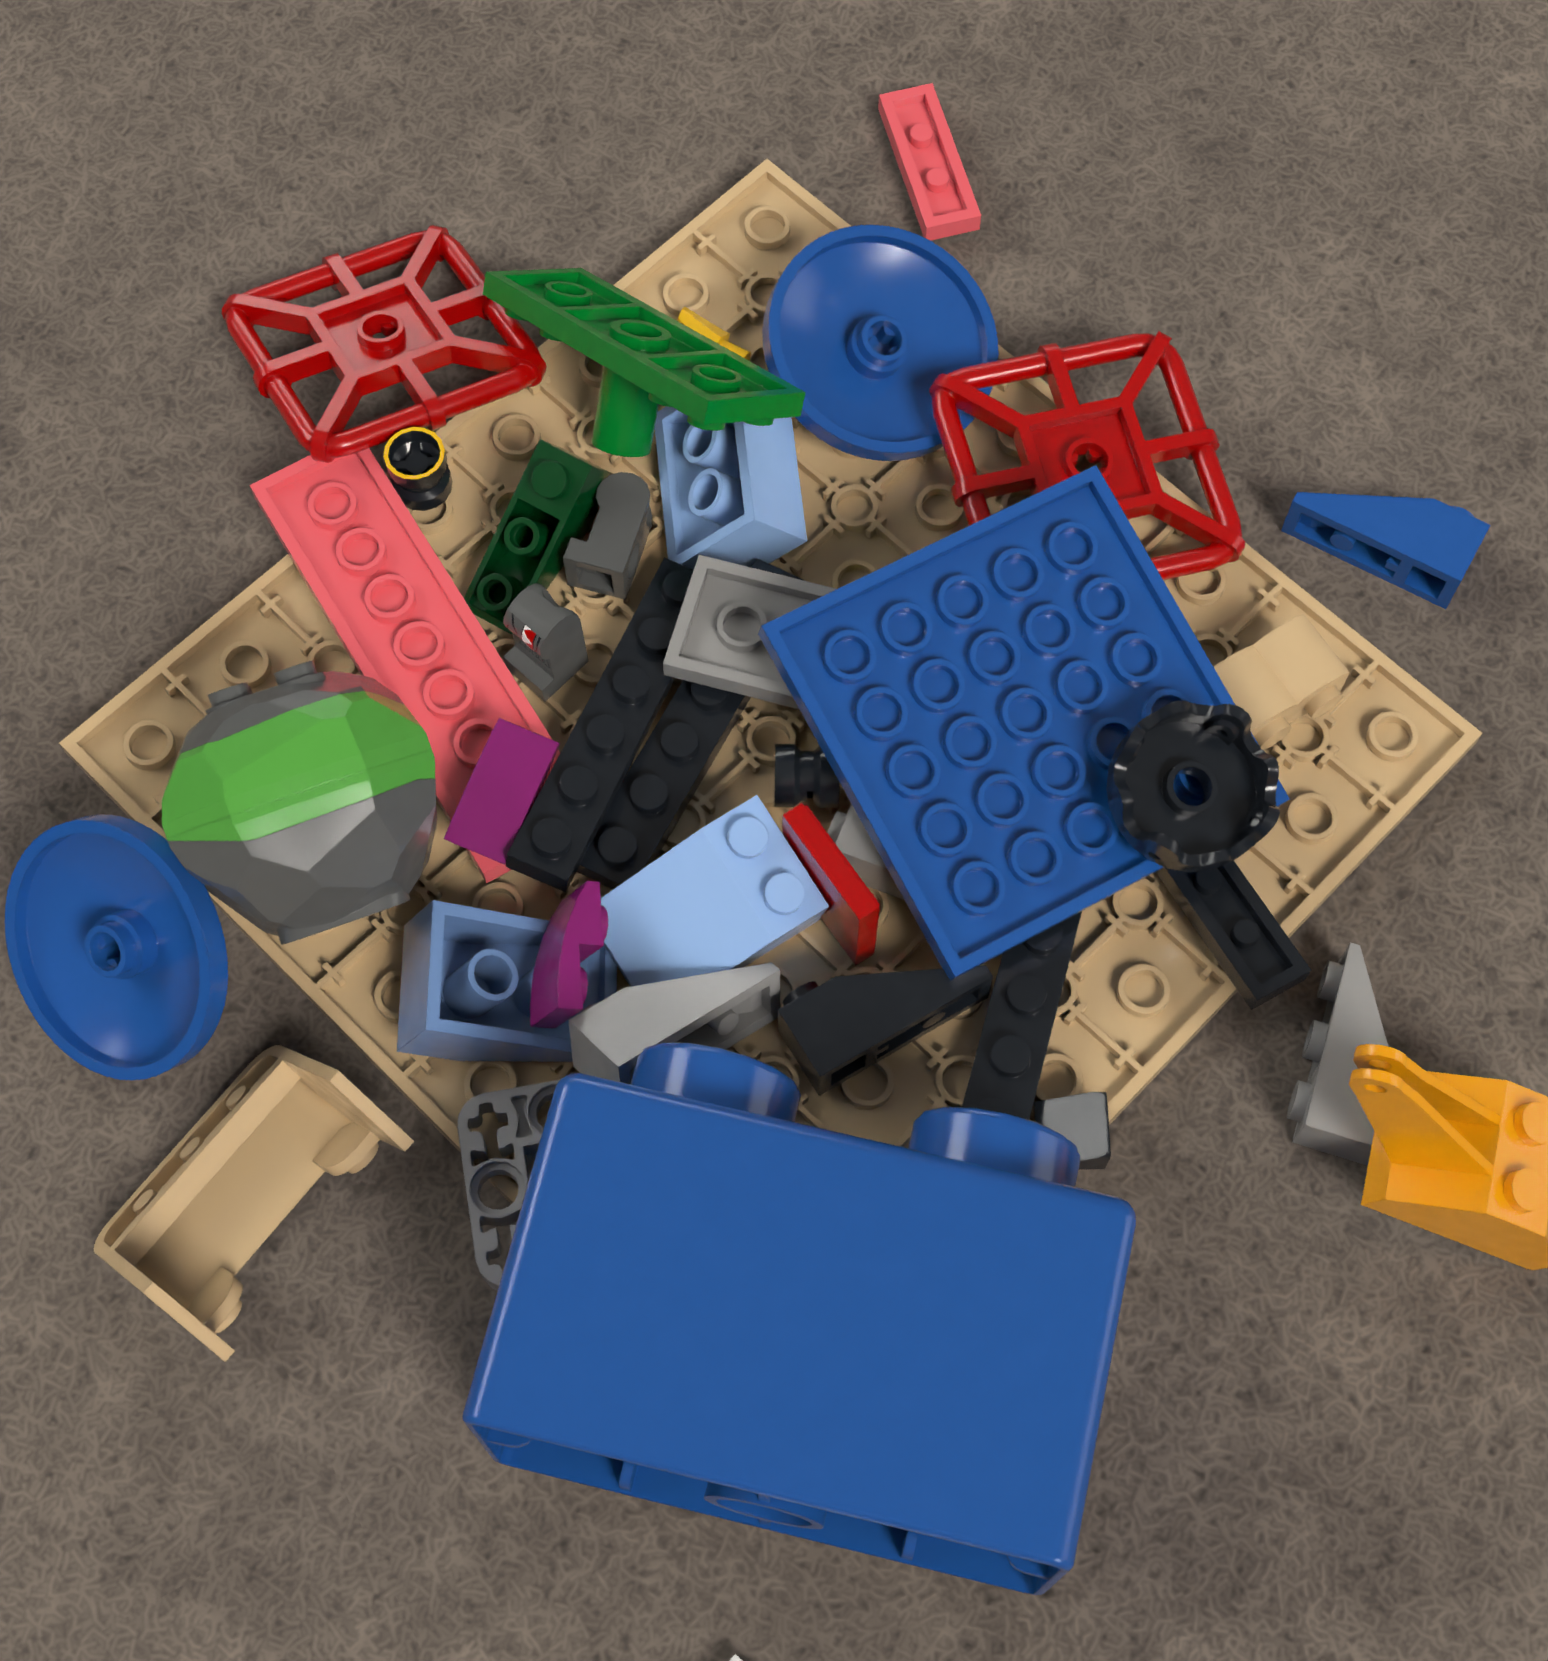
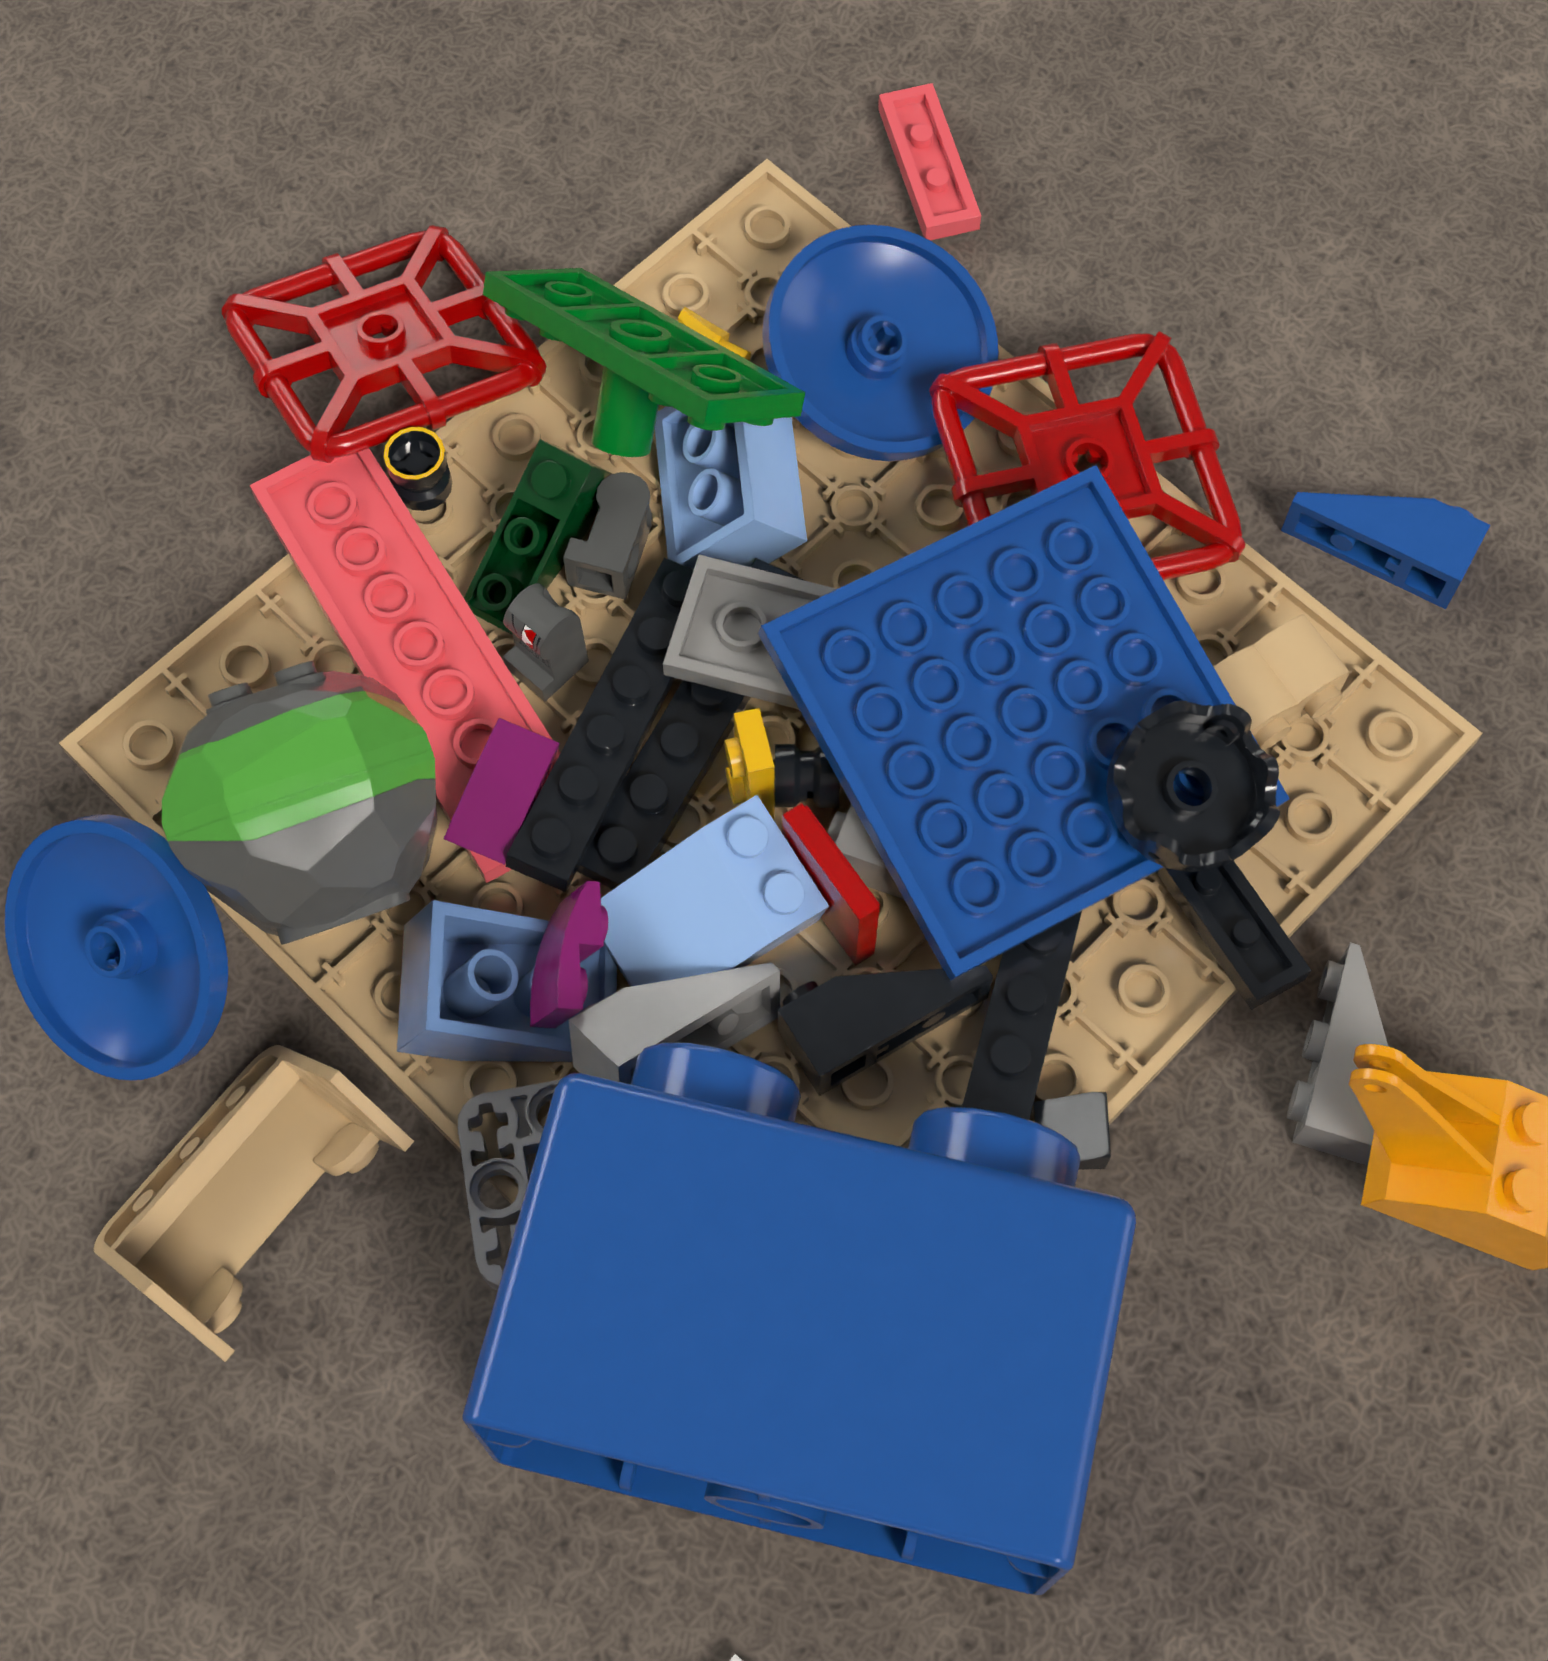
(750, 761): none -> yellow plate

